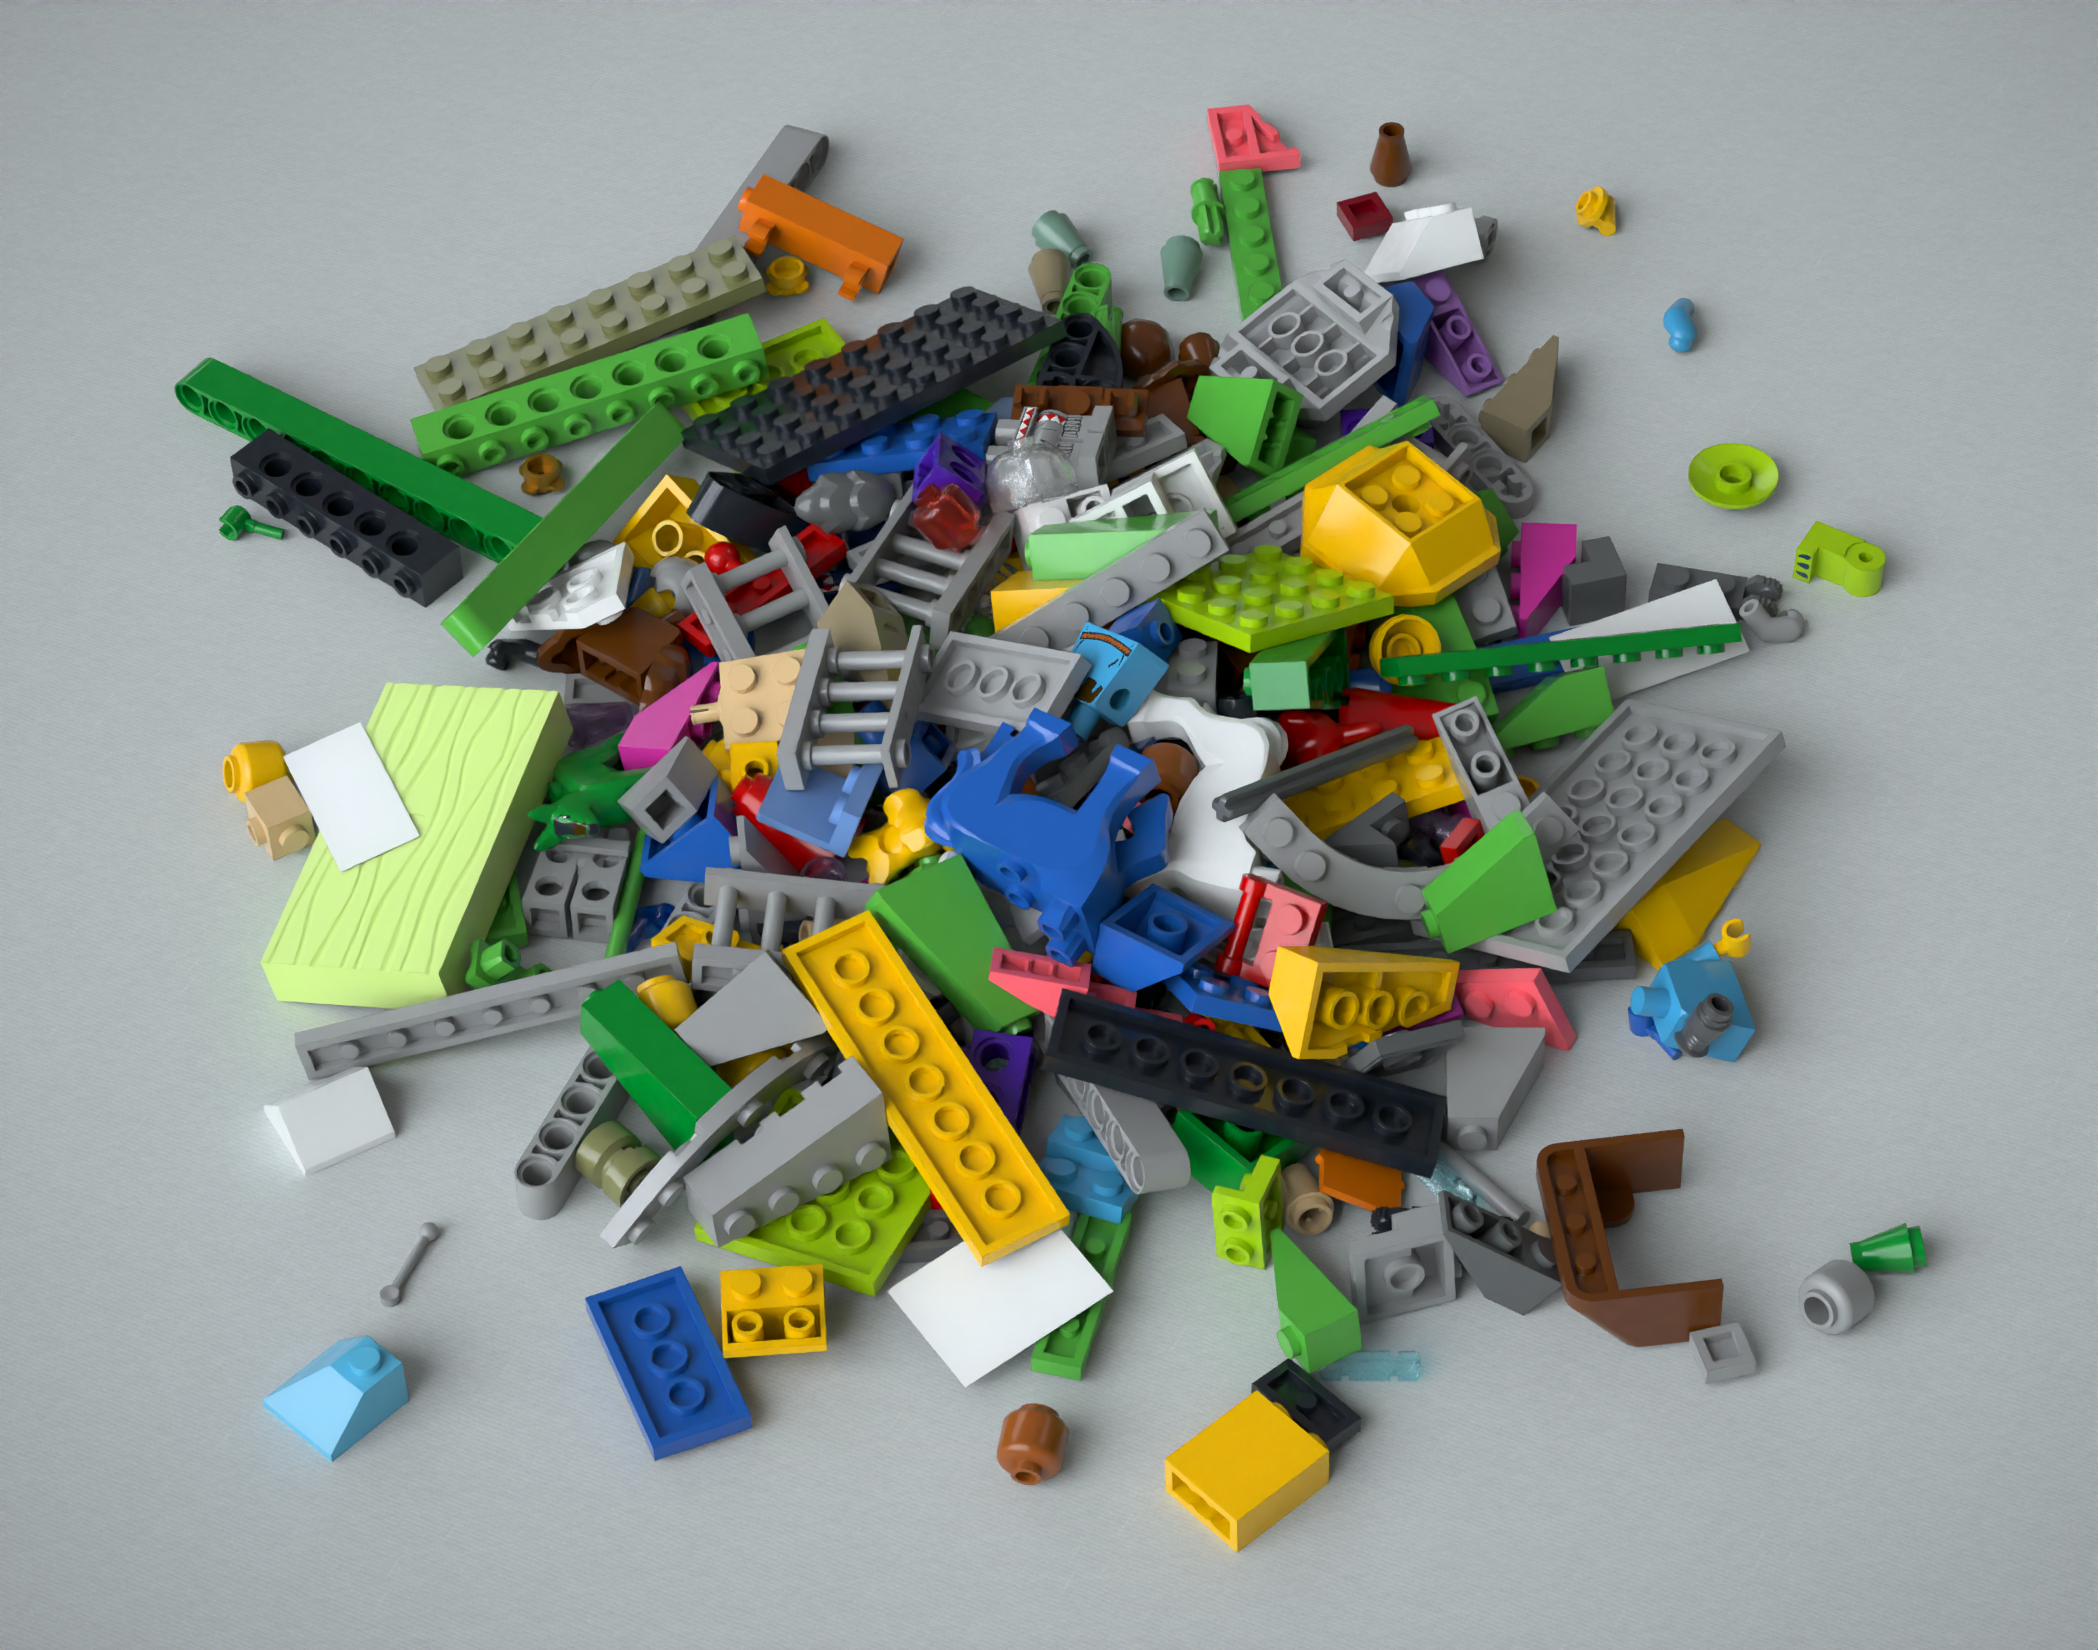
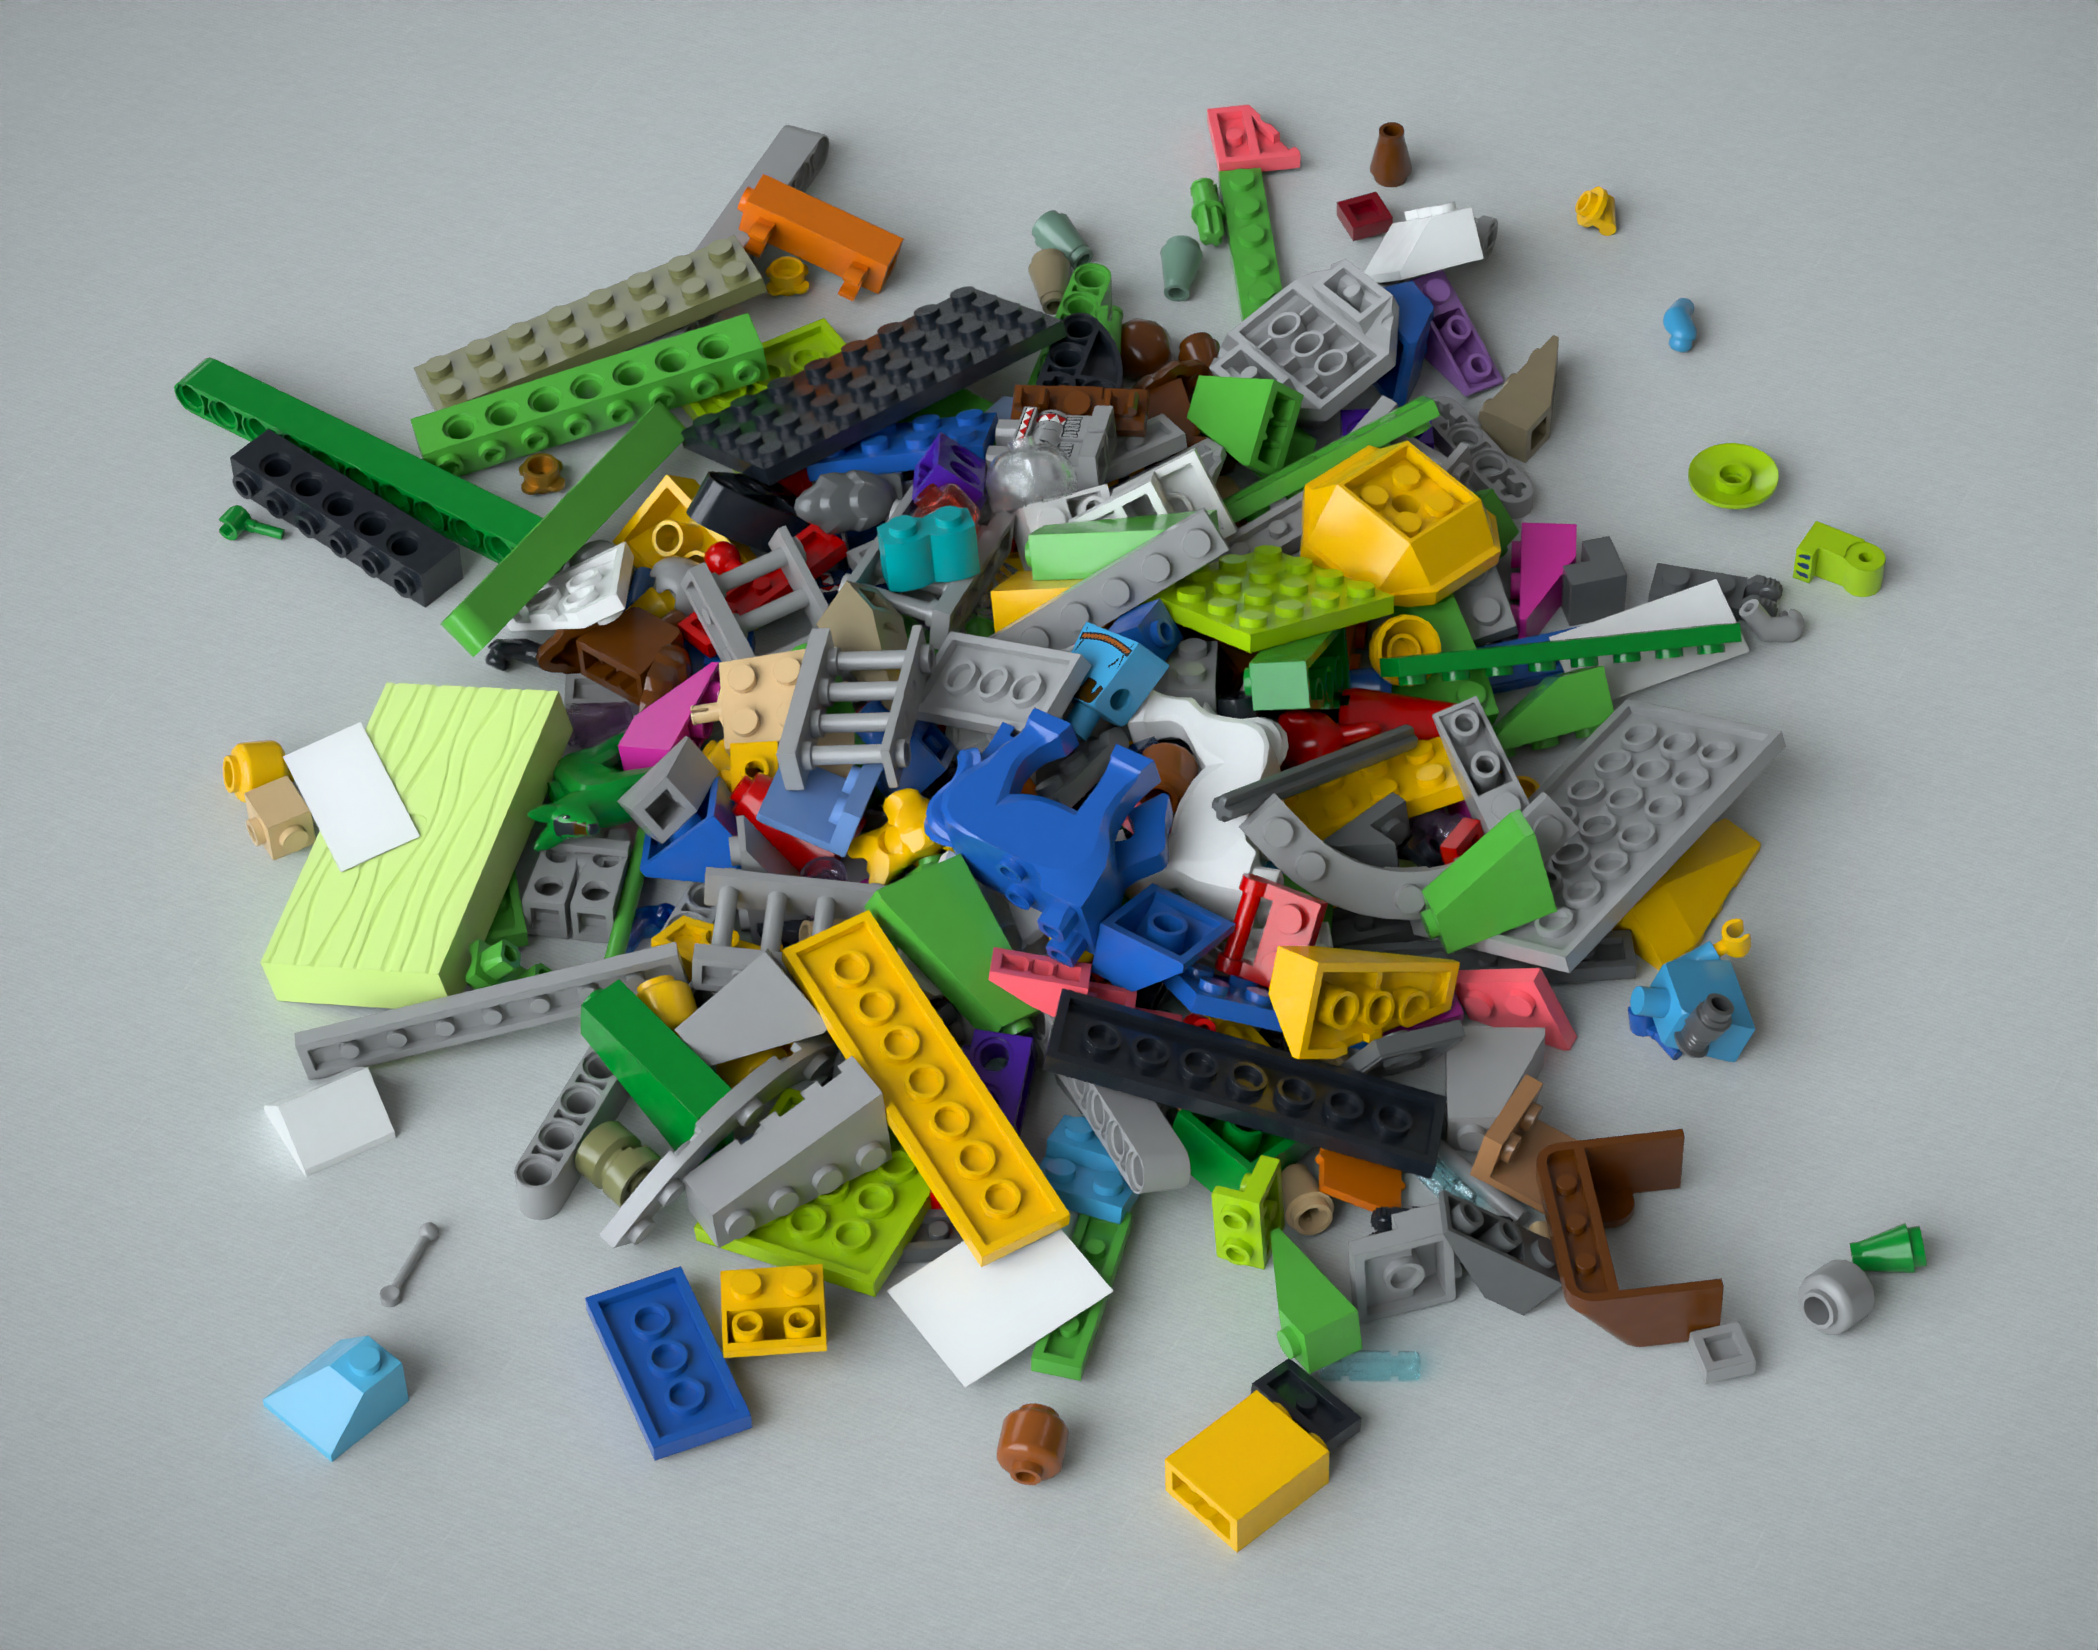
(928, 549): none -> teal brick
(1513, 1143): none -> medium nougat bracket

